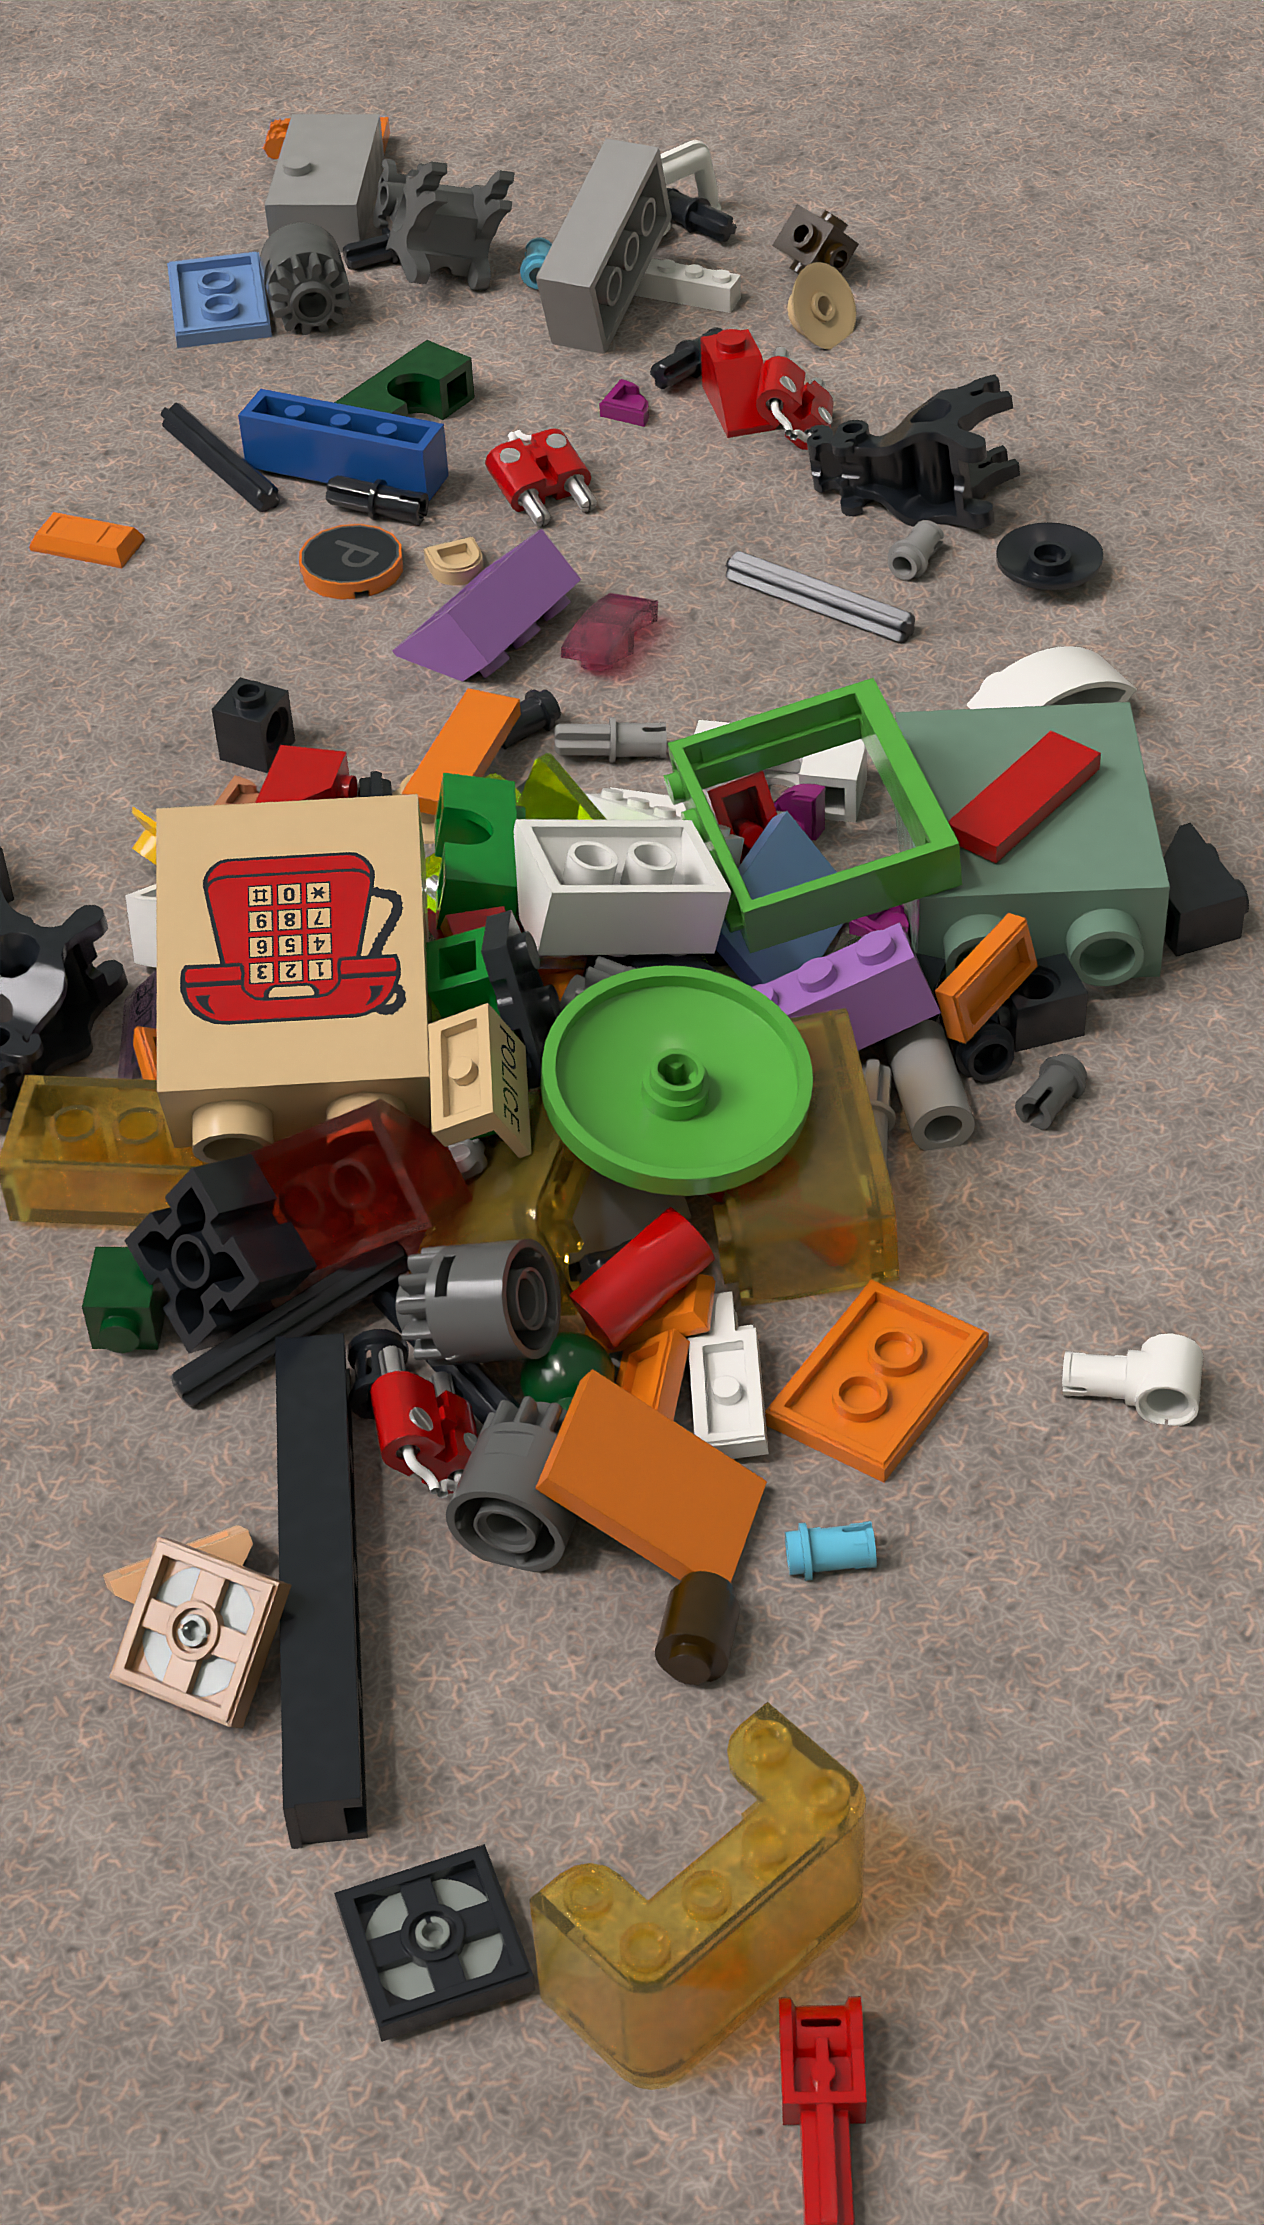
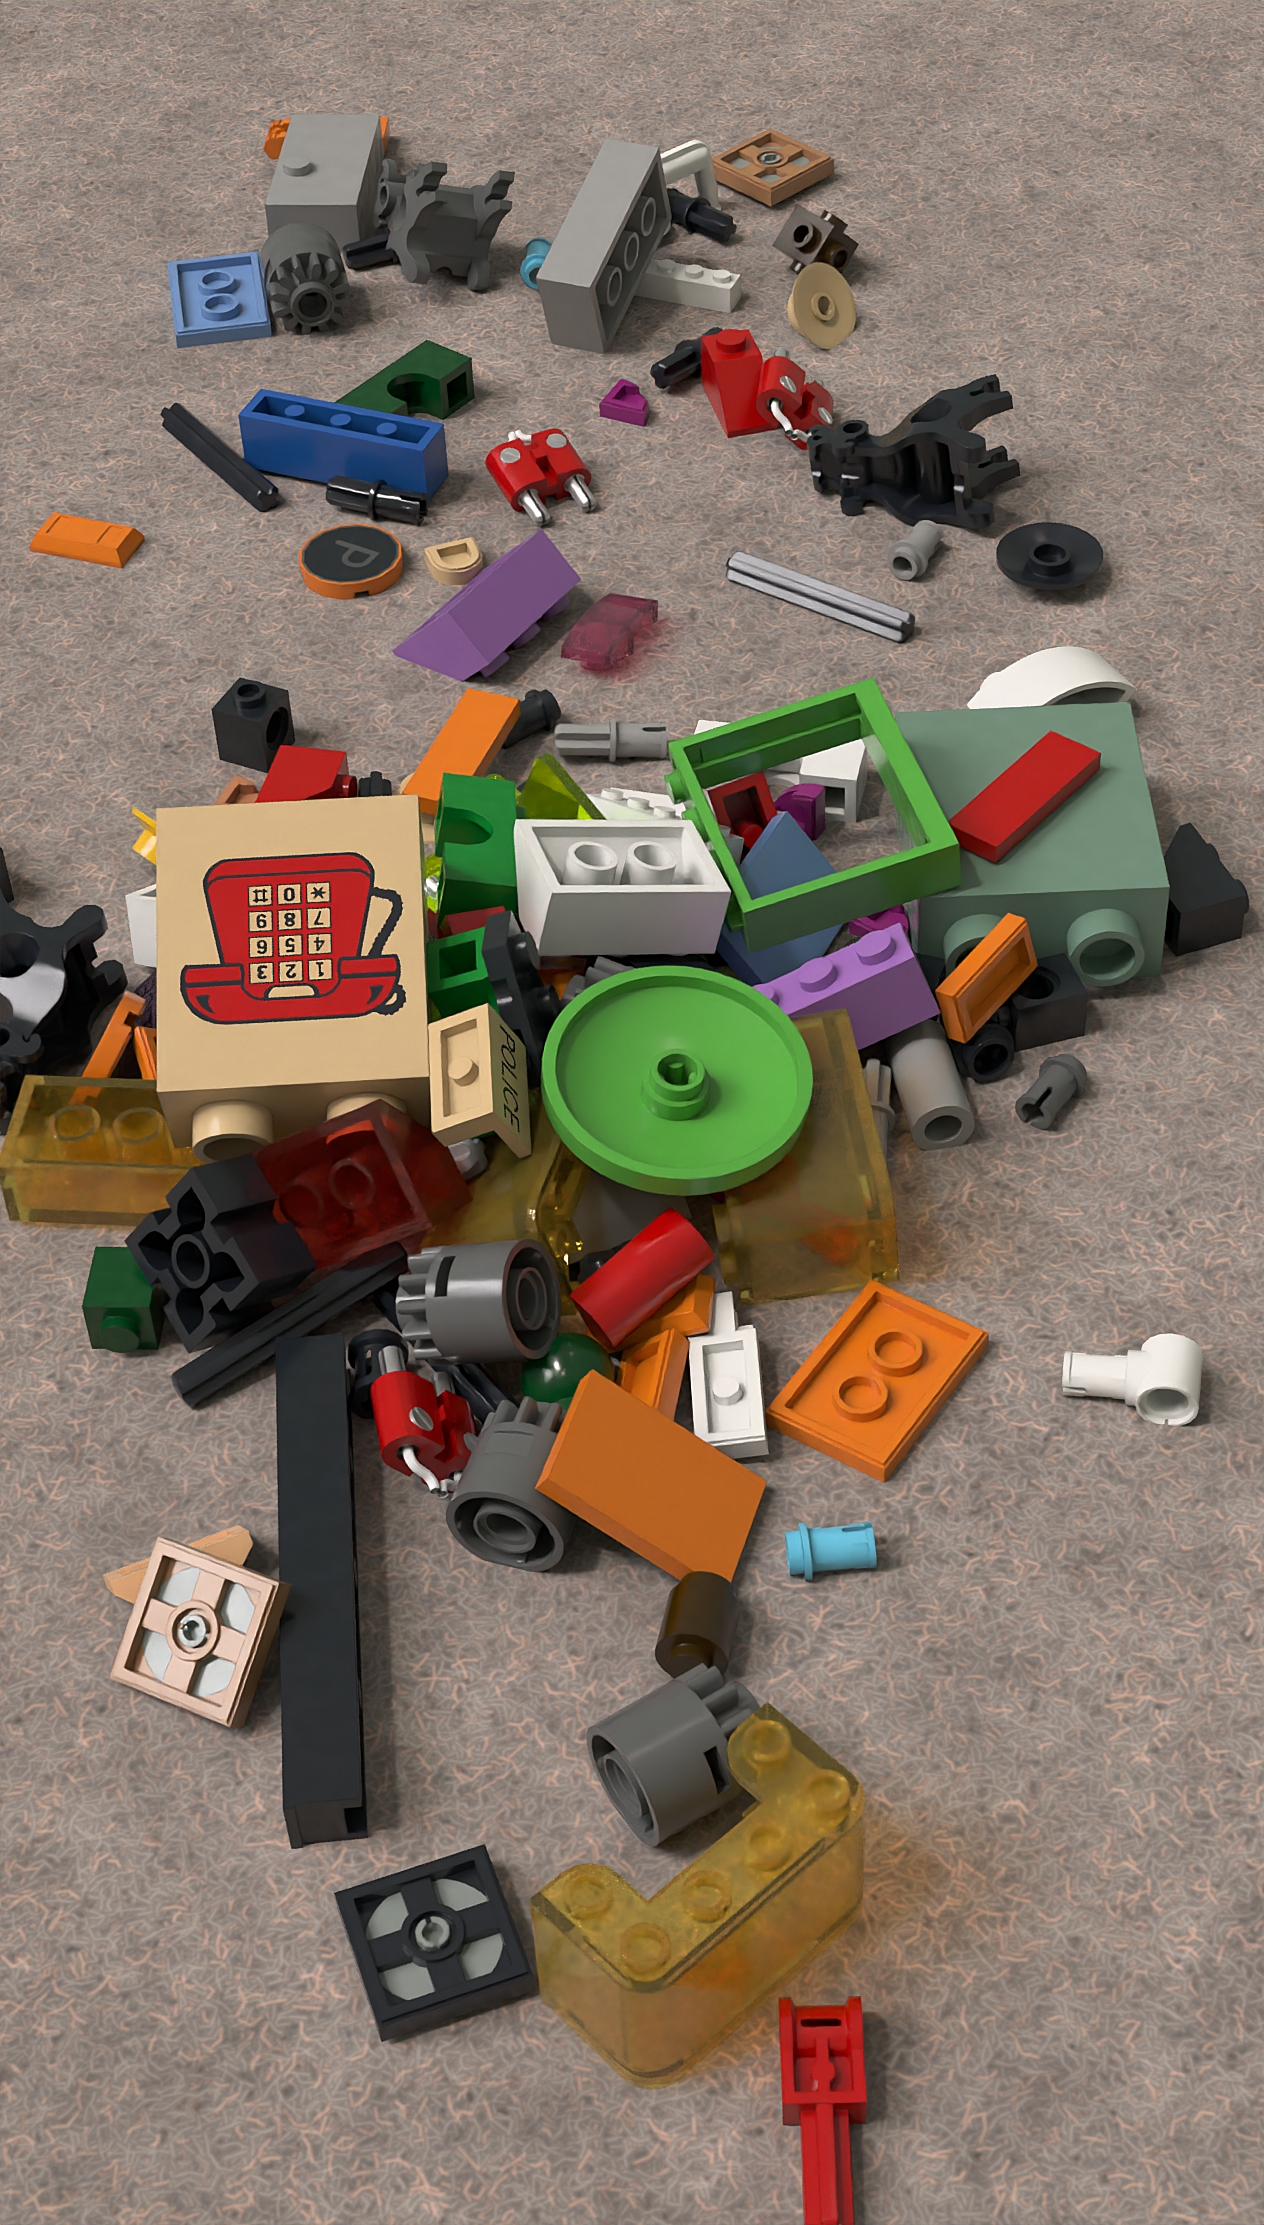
(115, 1036): none -> orange tile
(669, 1753): none -> dark grey gear
(771, 167): none -> medium nougat piece

